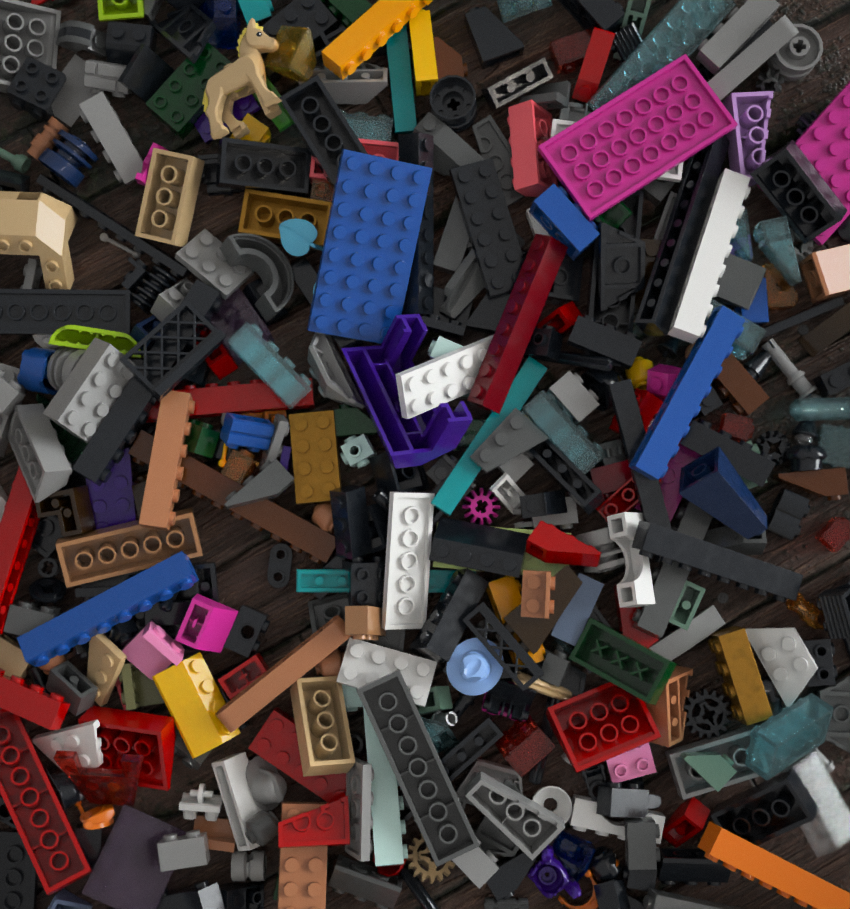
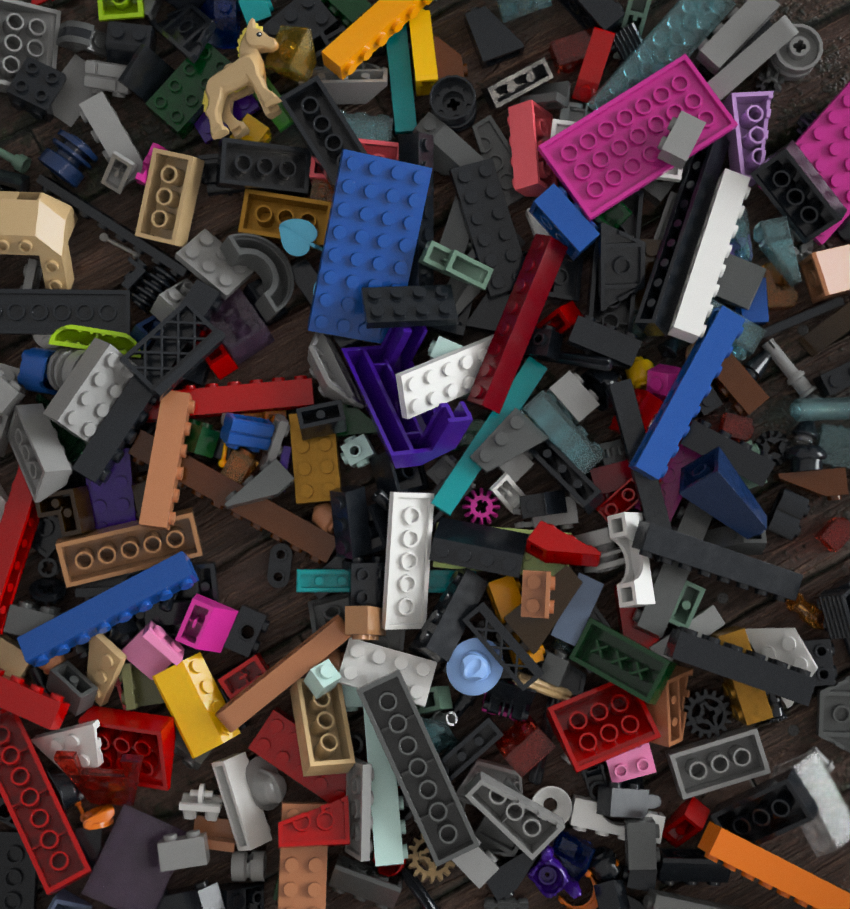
(44, 140): nougat axle -> none
(118, 172): none -> light grey slope
(262, 827): dark grey head -> none
(268, 365): clear light blue brick -> none
(321, 419): none -> black brick
(322, 678): none -> light aqua brick
(409, 306): none -> black plate
(455, 265): none -> sand green slope
(681, 140): none -> light grey brick
(711, 767): sand green slope -> none
(745, 667): none -> black brick
(788, 736): clear light blue brick -> none

